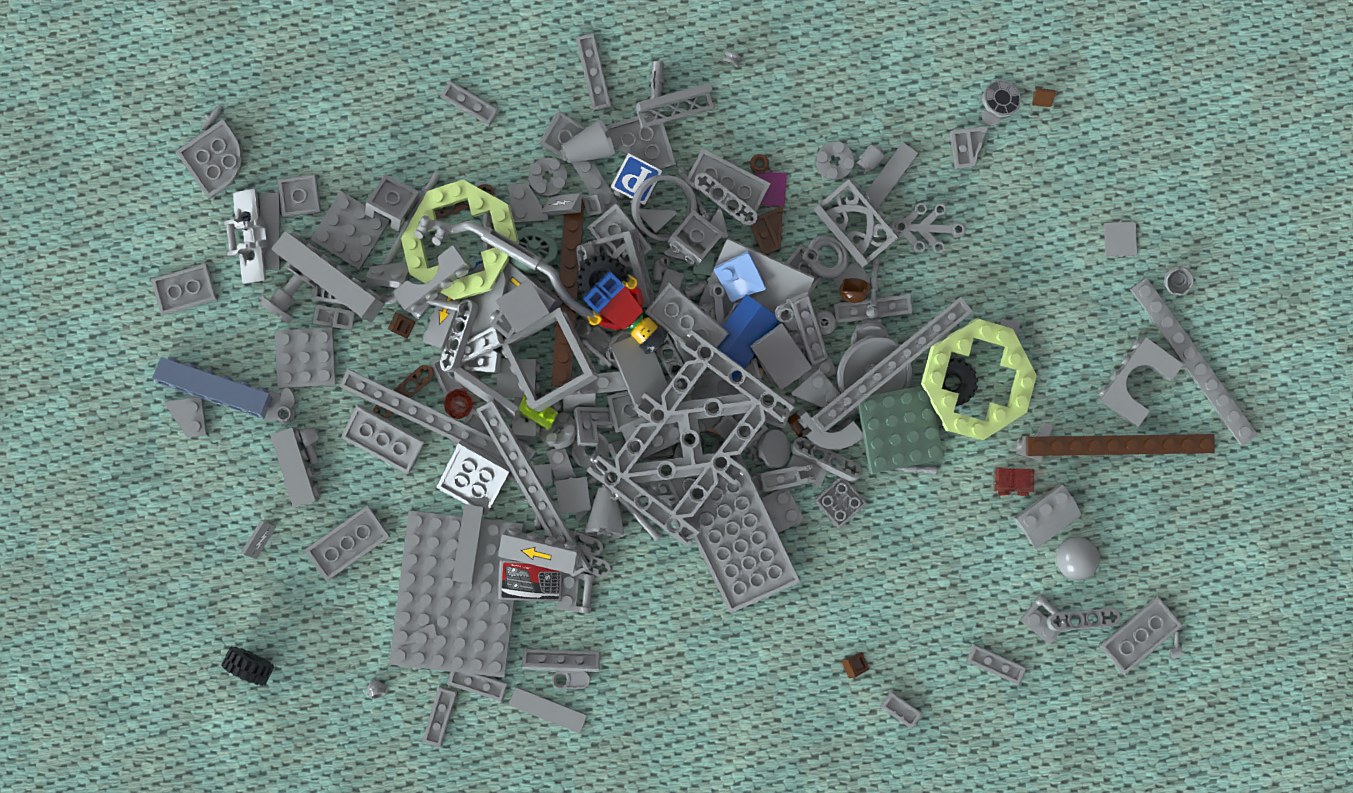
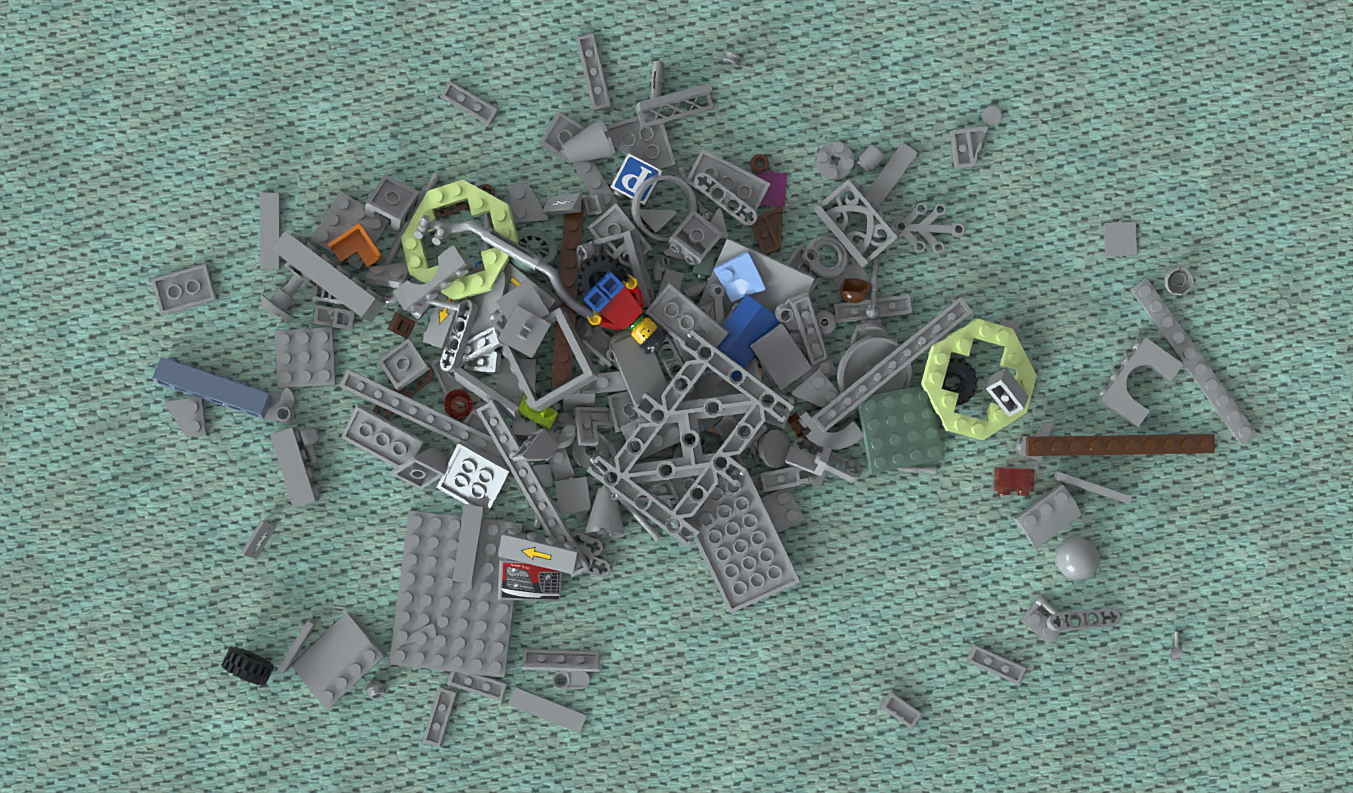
(210, 118): light grey helmet -> none
(213, 158): light grey plate -> none
(254, 236): light grey piece -> none
(297, 646): none -> light grey tile
(299, 195): light grey tile -> none
(338, 660): none -> light grey slope
(347, 543): light grey plate -> none
(356, 241): none -> orange panel
(403, 364): none -> light grey plate
(422, 468): none -> light grey slope
(524, 331): none -> light grey piece
(536, 447): none -> light grey slope
(557, 182): light grey plate -> none
(569, 592): light grey plate -> none
(808, 461): none -> light grey bracket
(840, 502): light grey tile -> none
(855, 665): reddish brown slope -> none
(1001, 98): tile -> none
(1007, 392): none -> light grey brick
(1043, 97): reddish brown slope -> none
(1092, 487): none -> light grey tile
(1140, 635): light grey tile -> none

